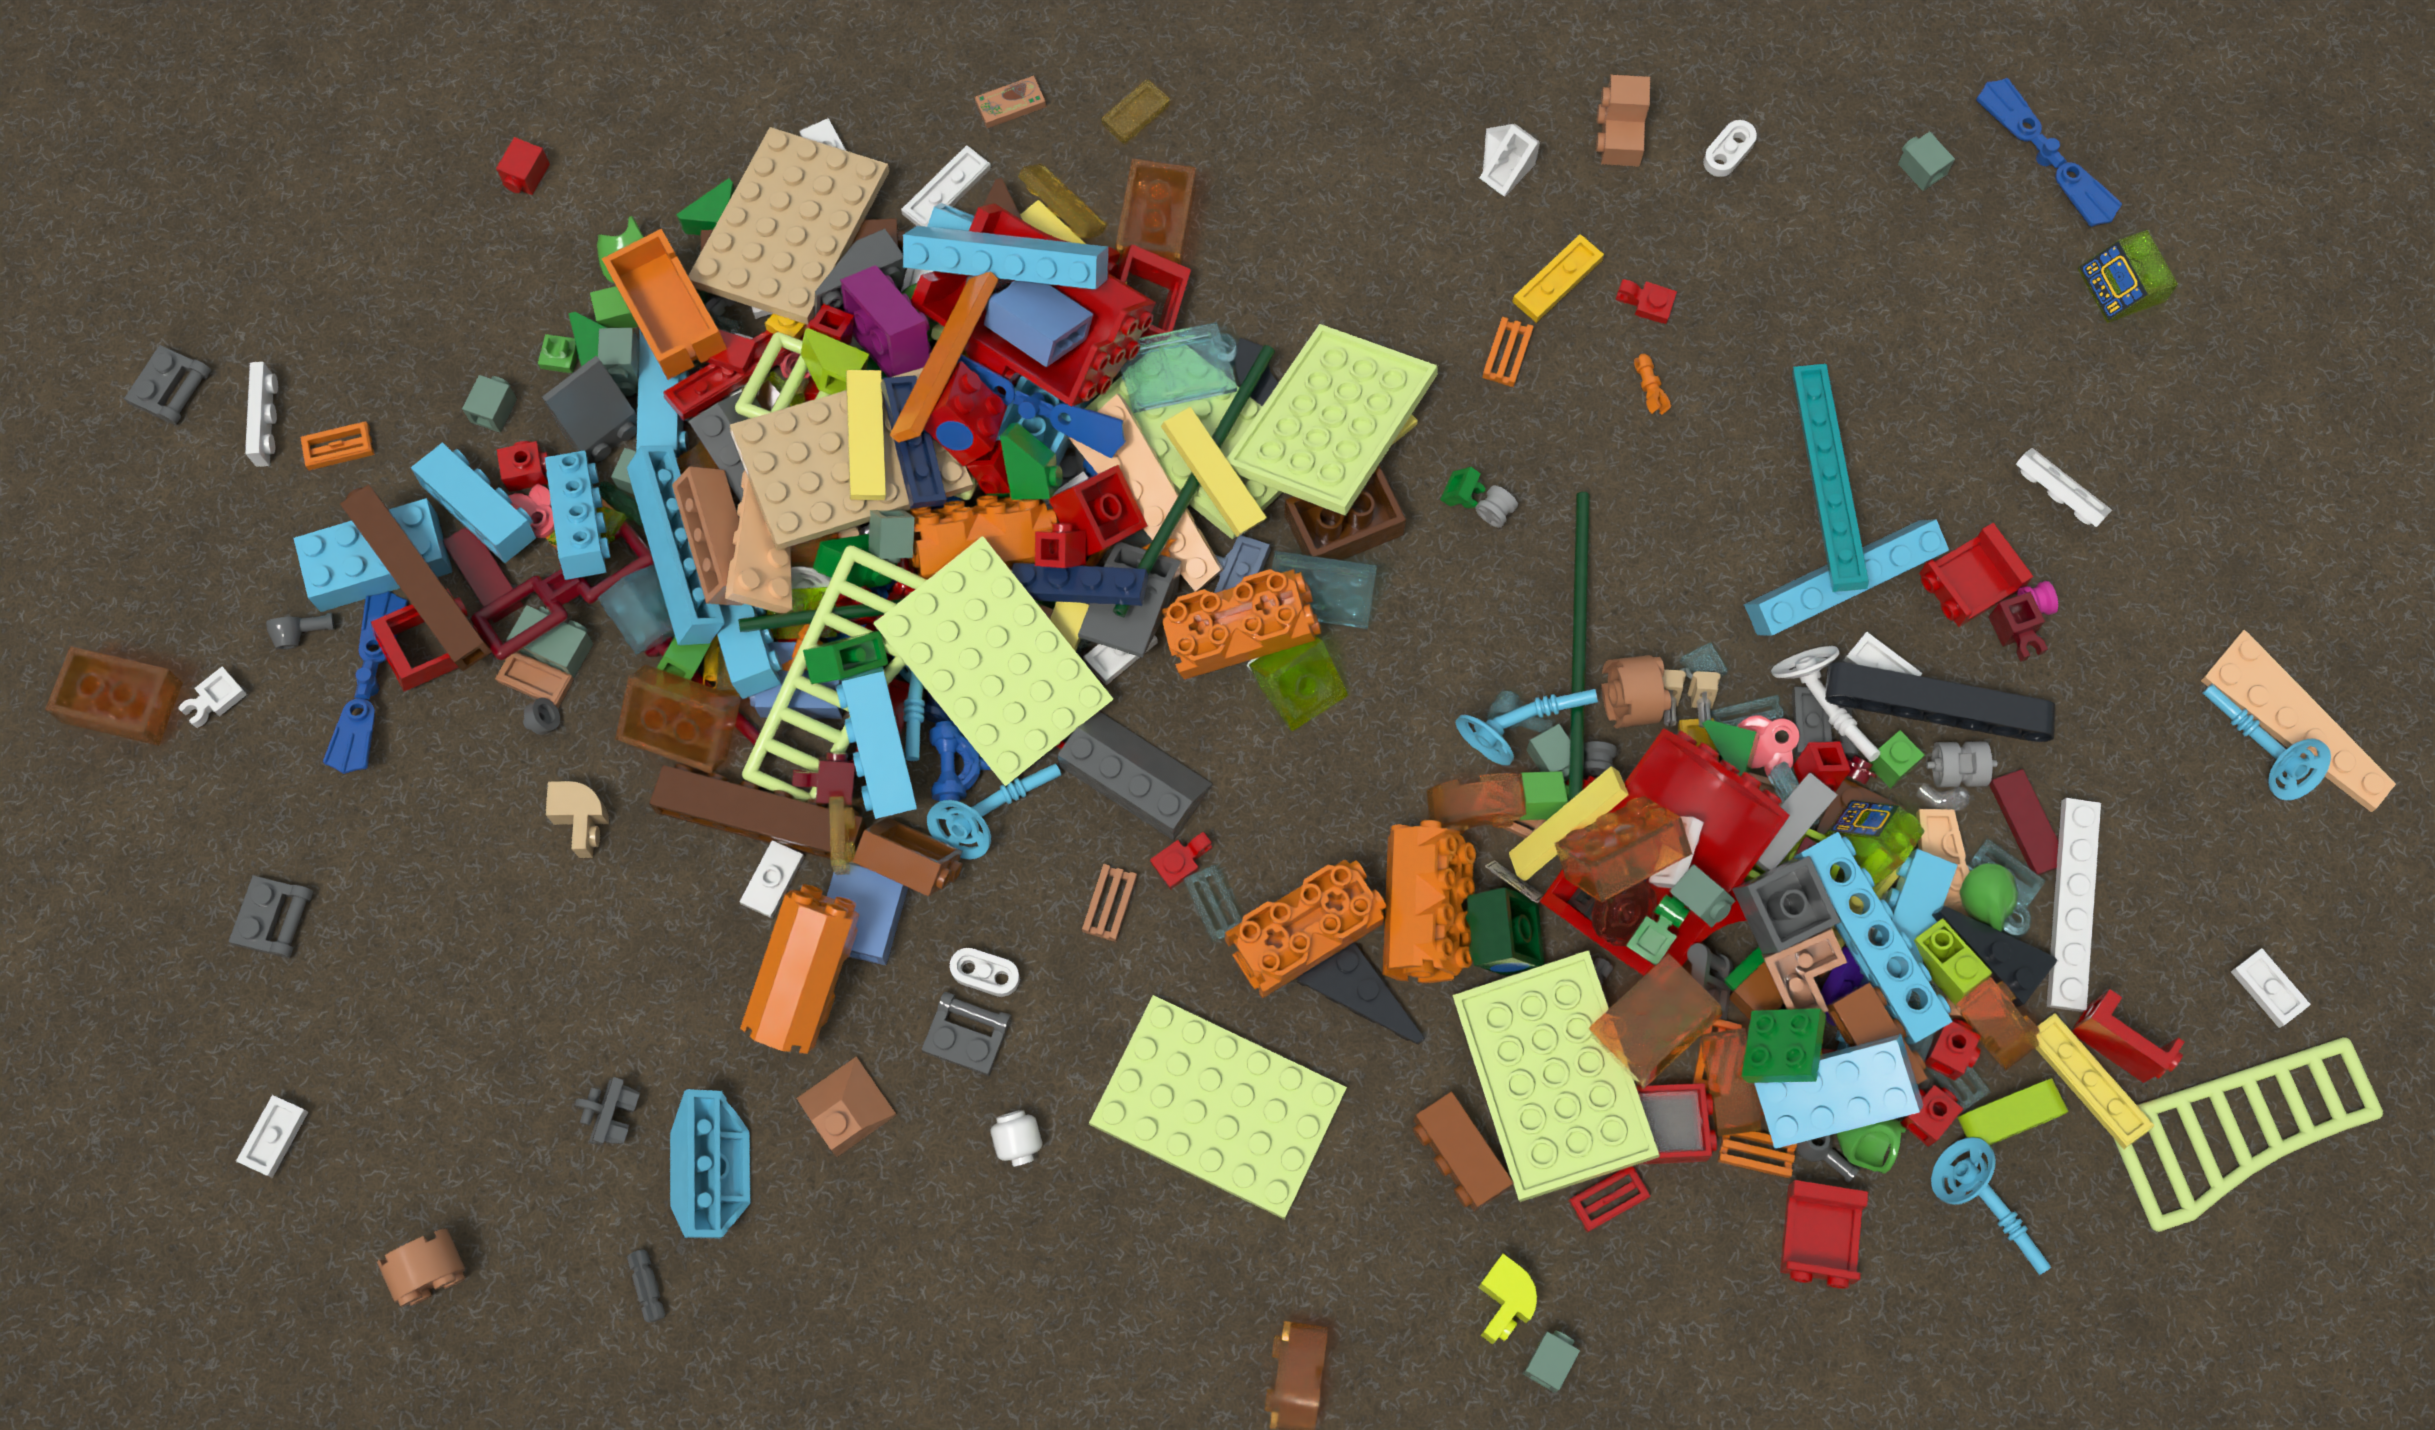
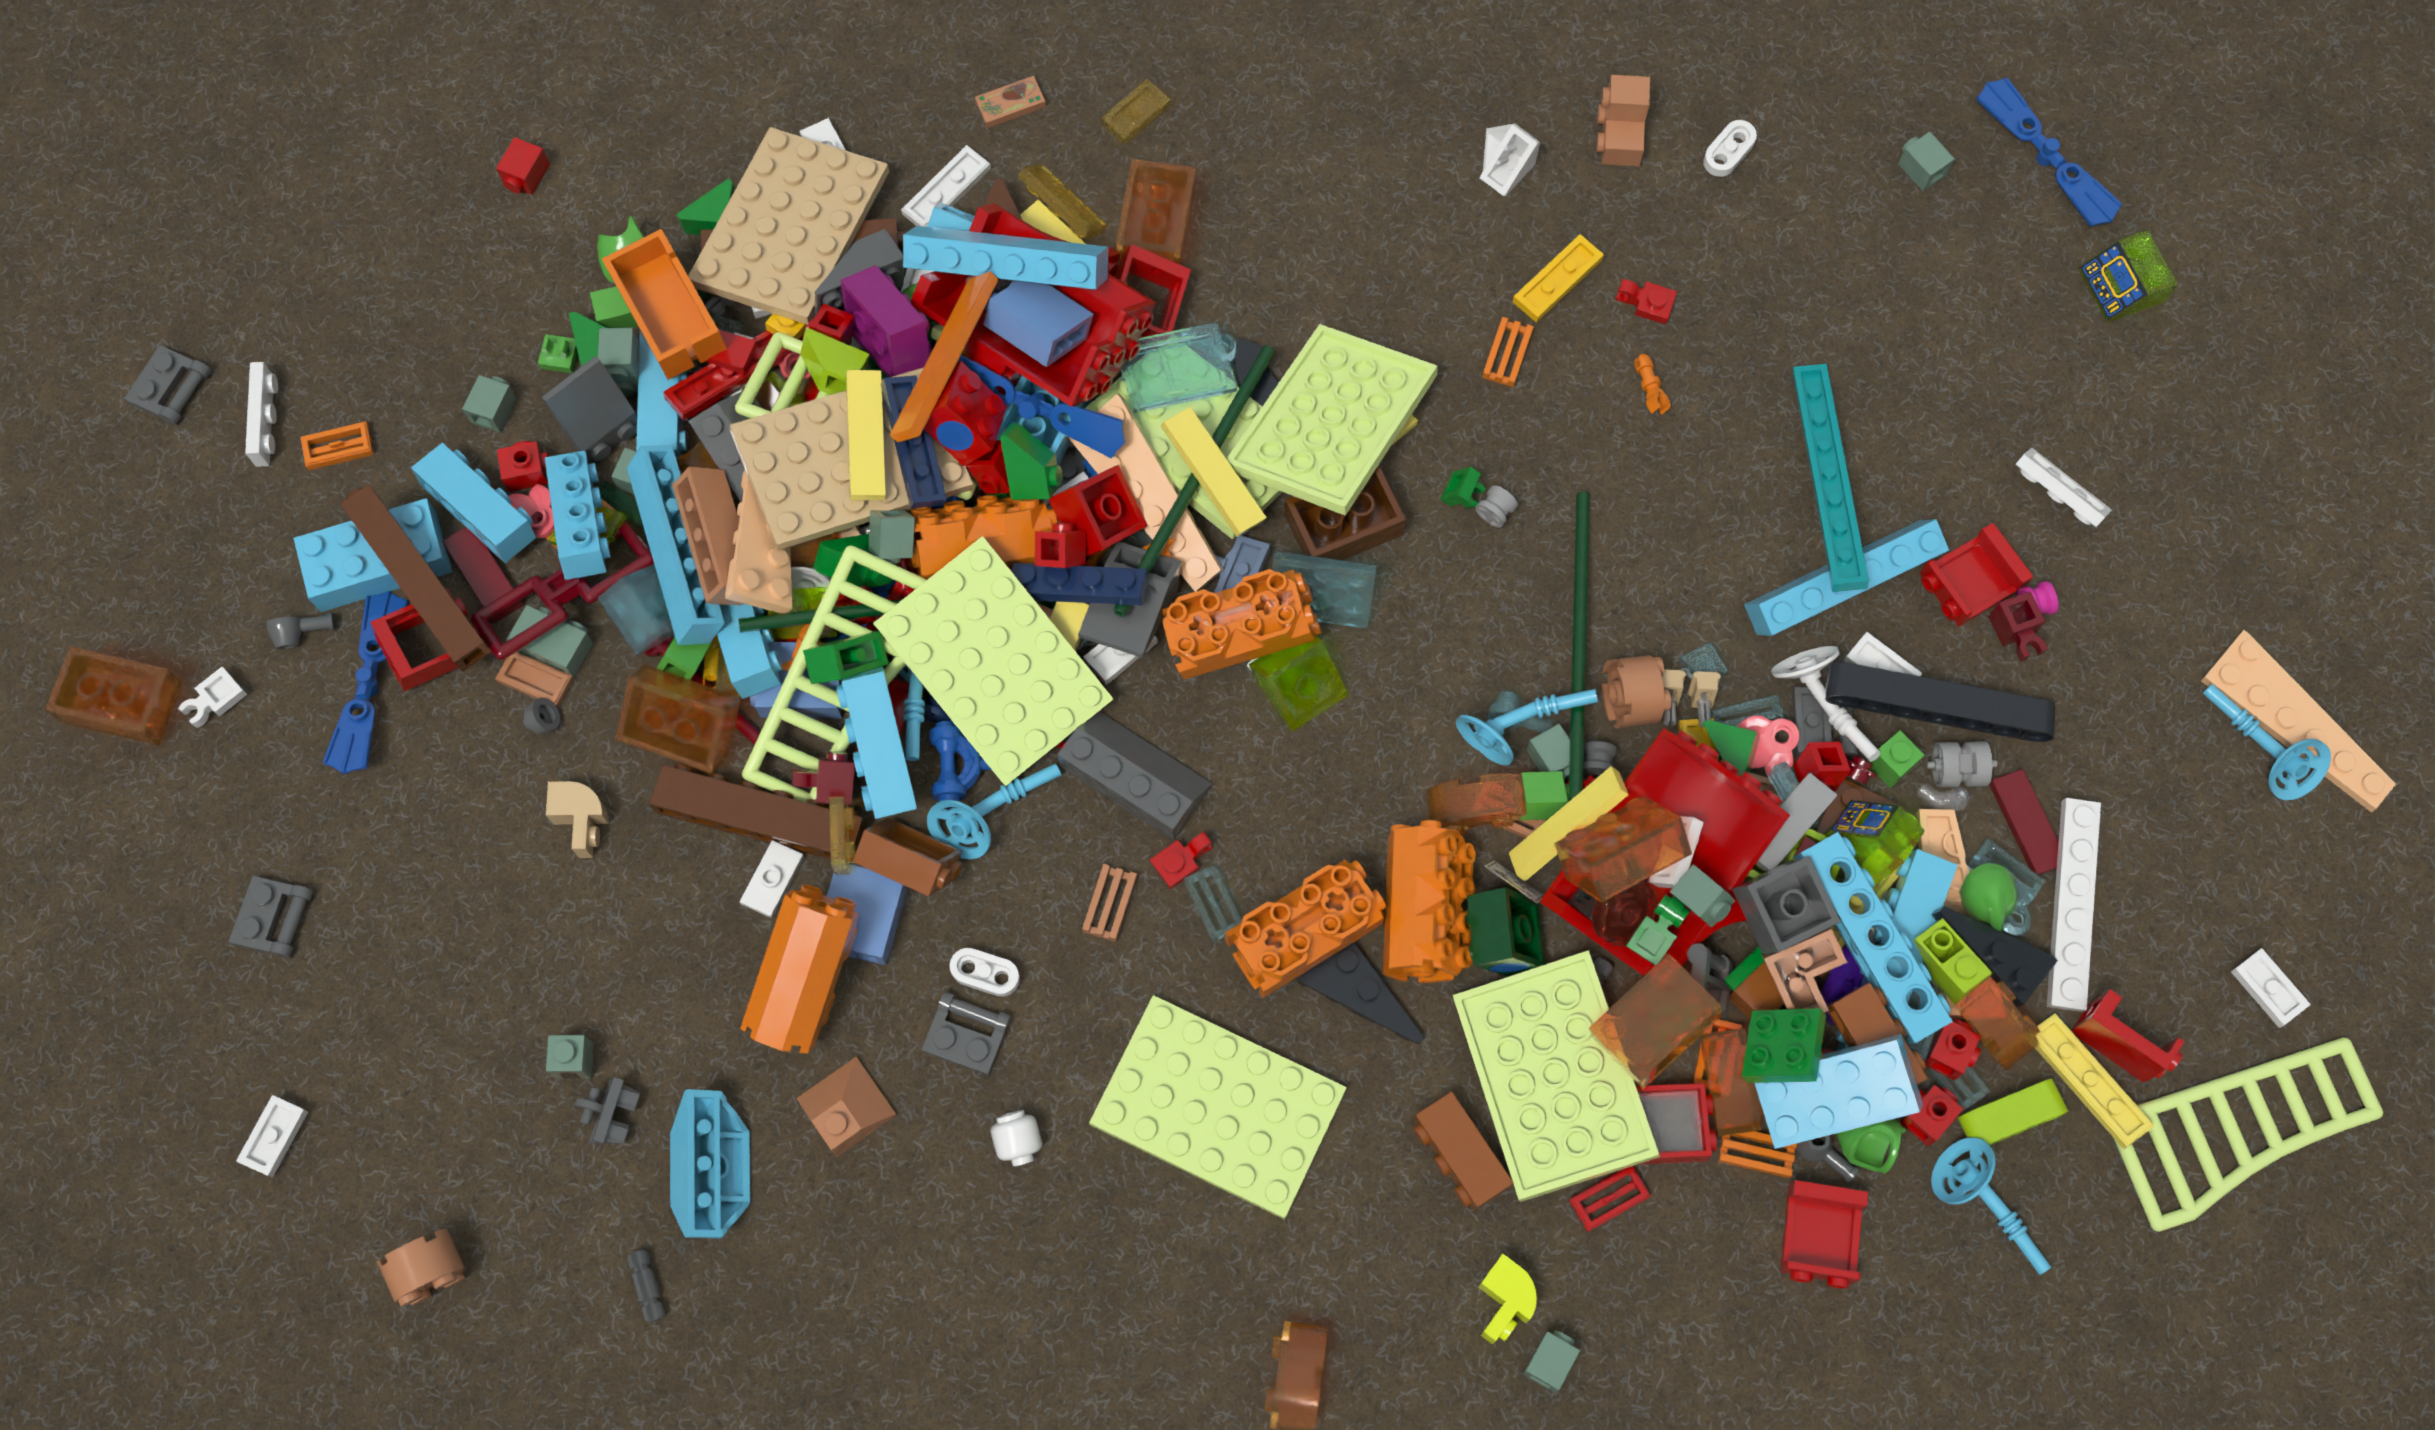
(569, 1057): none -> sand green brick

